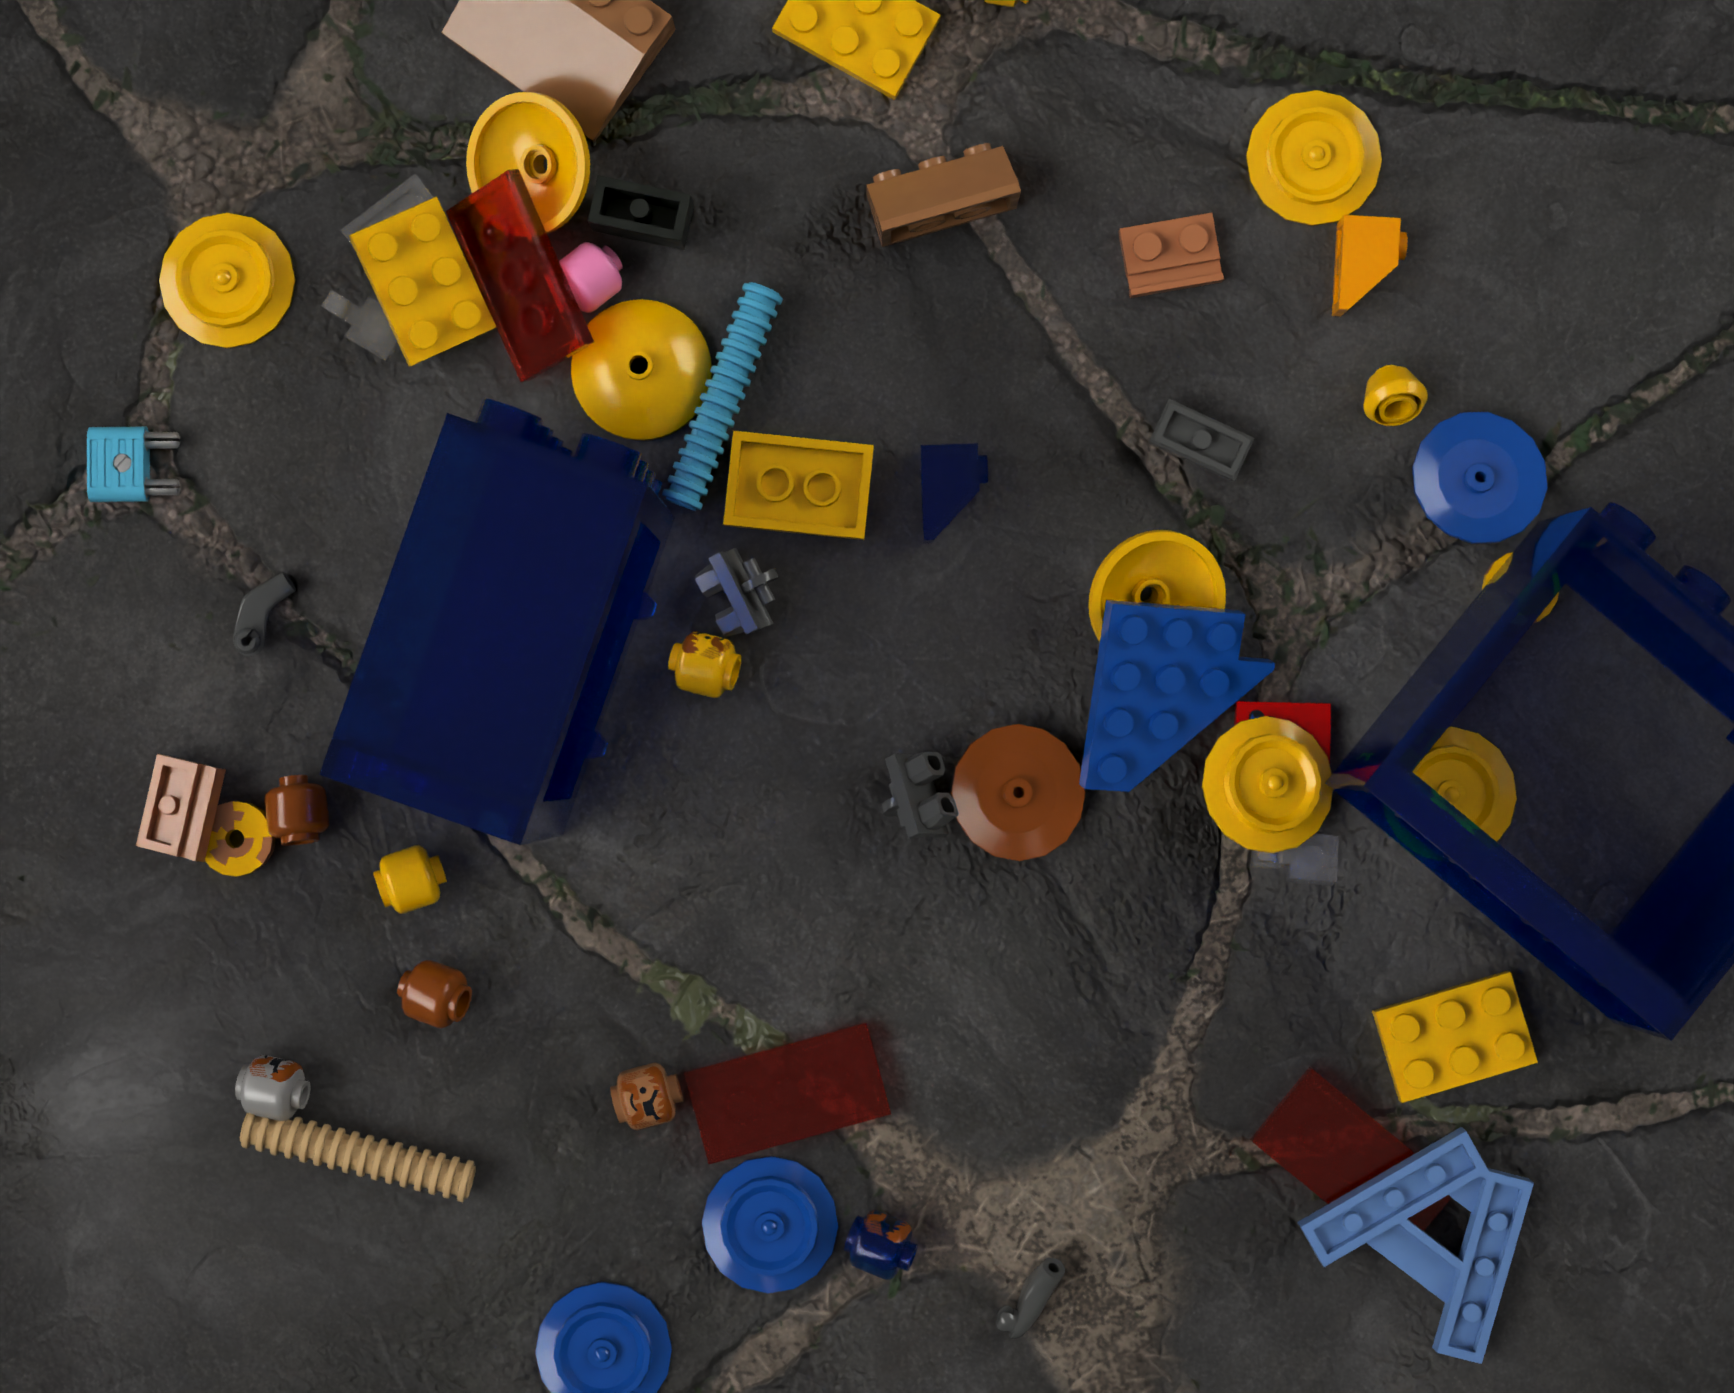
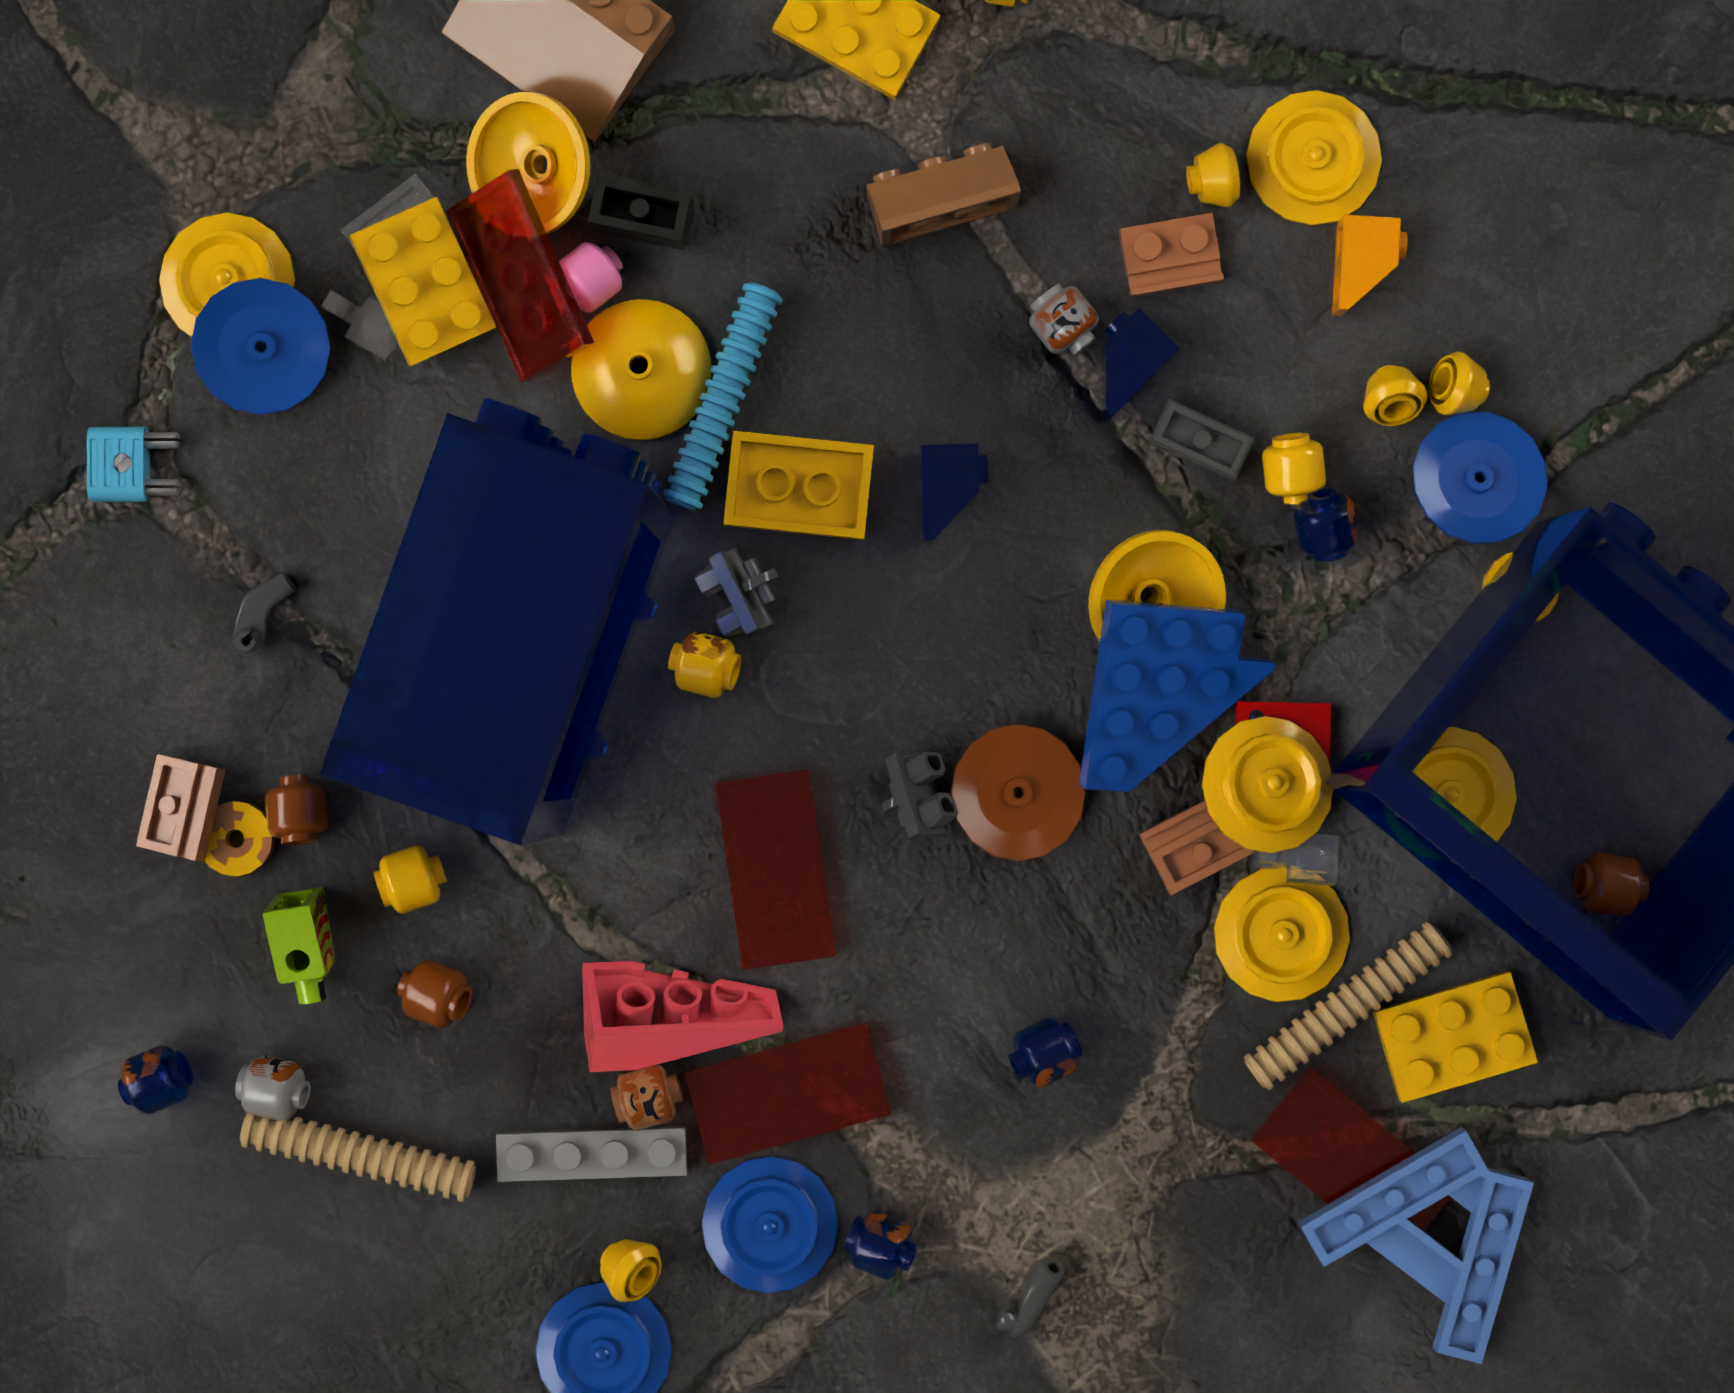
(155, 1079): none -> clear blue head
(260, 346): none -> blue piece
(301, 923): none -> lime torso
(591, 1154): none -> light grey plate
(630, 1269): none -> yellow cone
(656, 1018): none -> coral wedge
(775, 869): none -> clear red tile
(1045, 1052): none -> clear blue head
(1064, 320): none -> head
(1131, 358): none -> clear blue slope
(1190, 848): none -> nougat plate
(1215, 176): none -> yellow cone
(1281, 935): none -> yellow piece
(1293, 467): none -> yellow head
(1326, 525): none -> clear blue head
(1348, 1005): none -> tan piece
(1457, 384): none -> yellow cone
(1610, 884): none -> dark orange head

